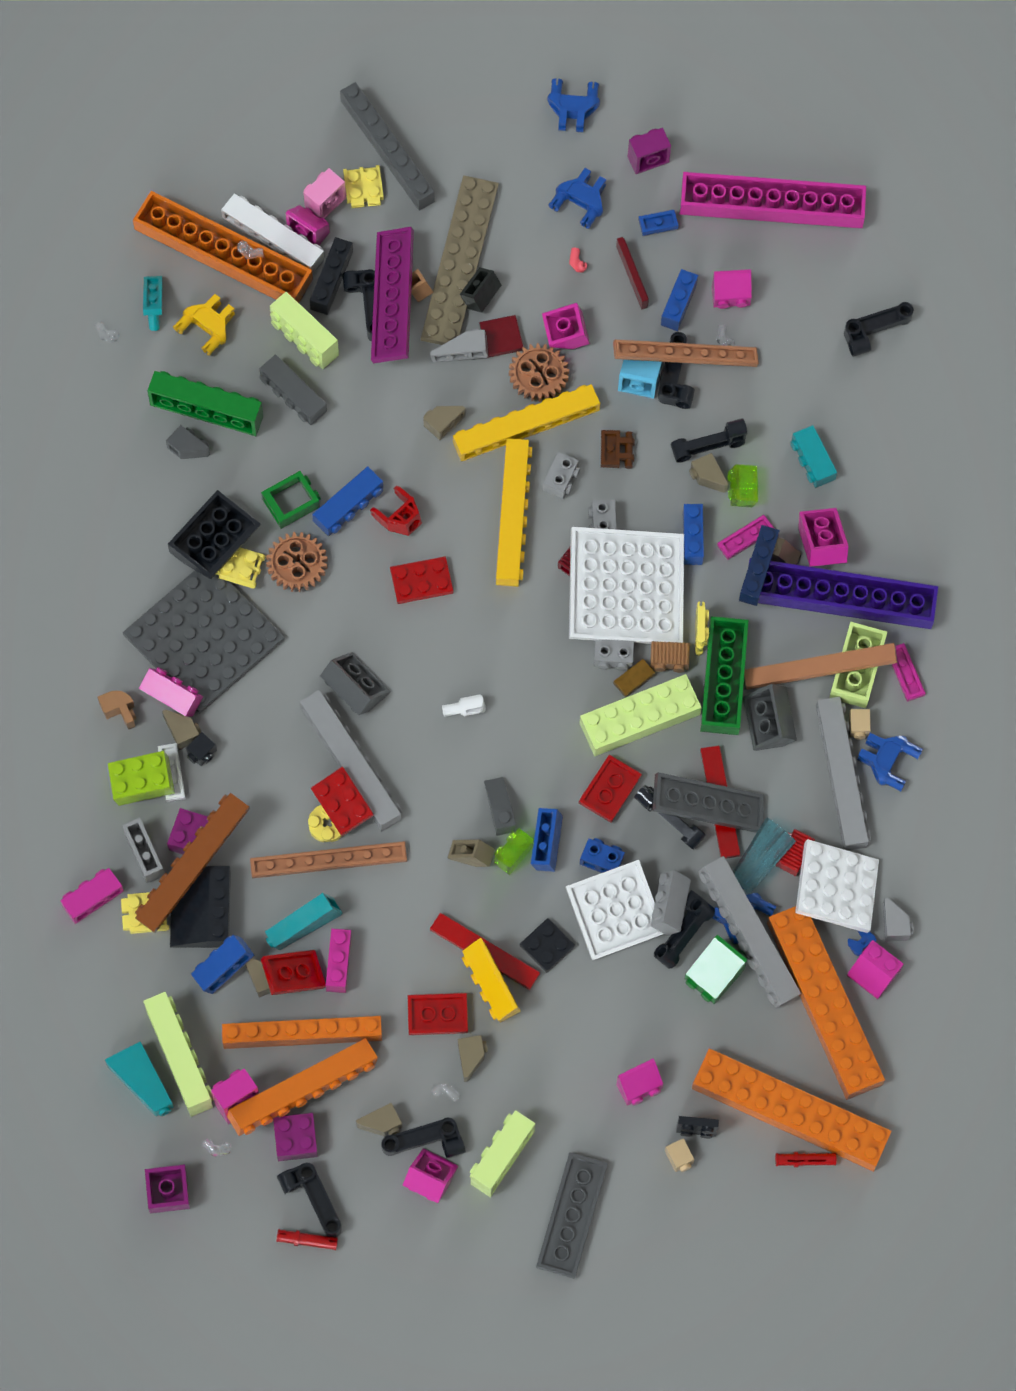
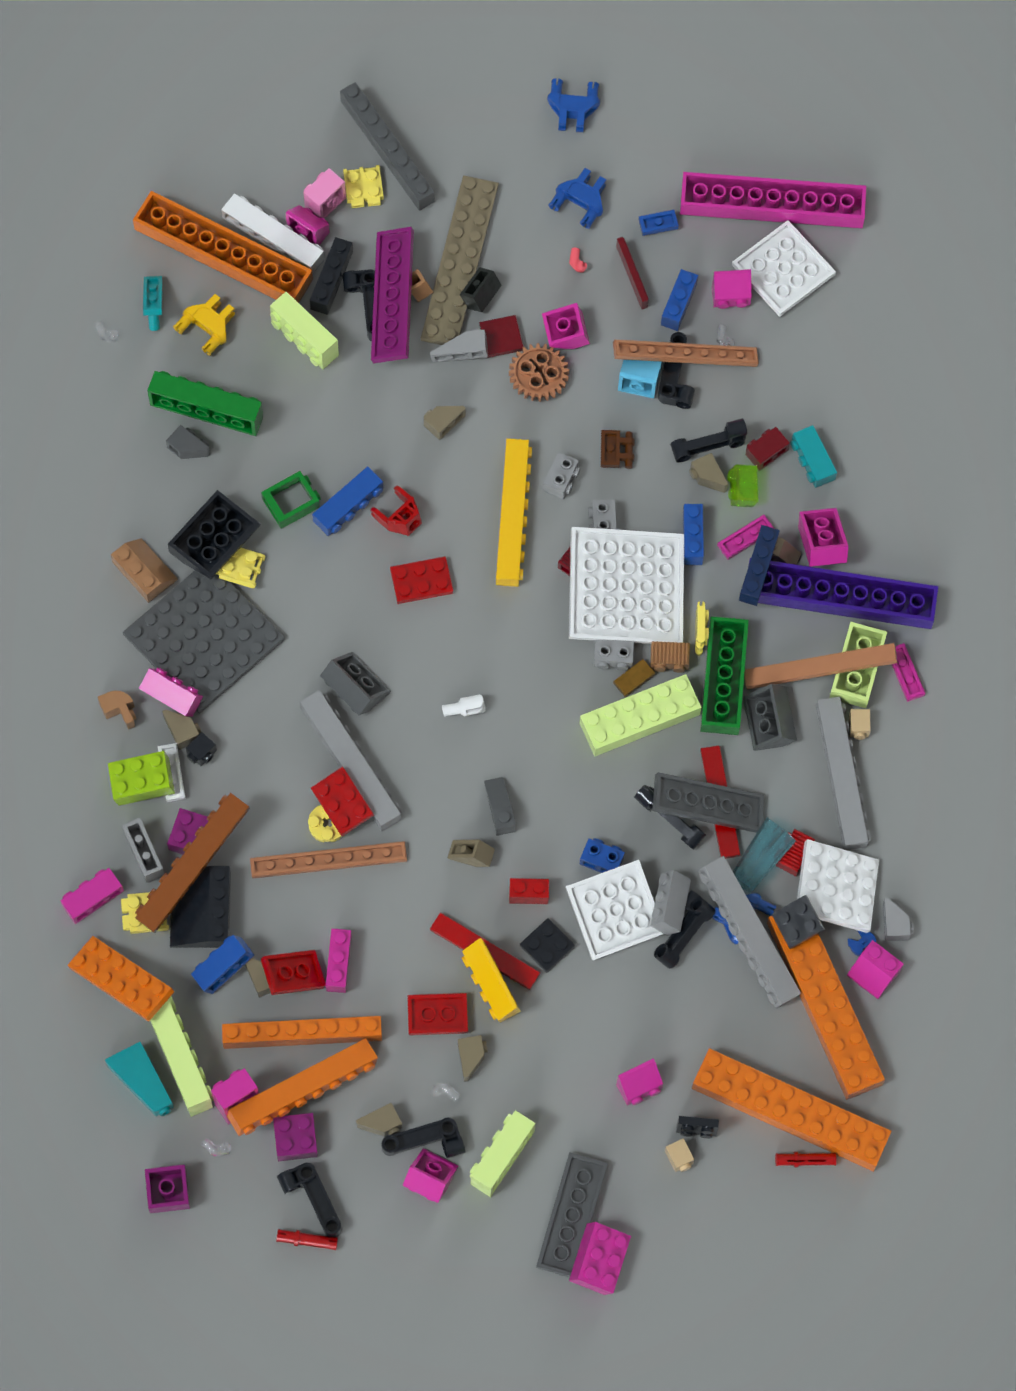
(120, 978): none -> orange plate
(143, 568): none -> medium nougat slope
(248, 252): clear arm -> none
(292, 390): dark grey brick -> none
(303, 921): teal slope -> none
(307, 550): nougat gear -> none
(514, 851): clear neon green brick -> none
(526, 422): yellow brick -> none
(528, 891): none -> red brick
(546, 839): blue brick -> none
(599, 1258): none -> dark pink brick
(610, 788): red plate -> none
(649, 150): magenta brick -> none
(715, 970): slope -> none
(767, 448): none -> dark red brick
(784, 268): none -> white plate
(798, 922): none -> black plate
(859, 342): black piece -> none
(887, 753): blue connector -> none

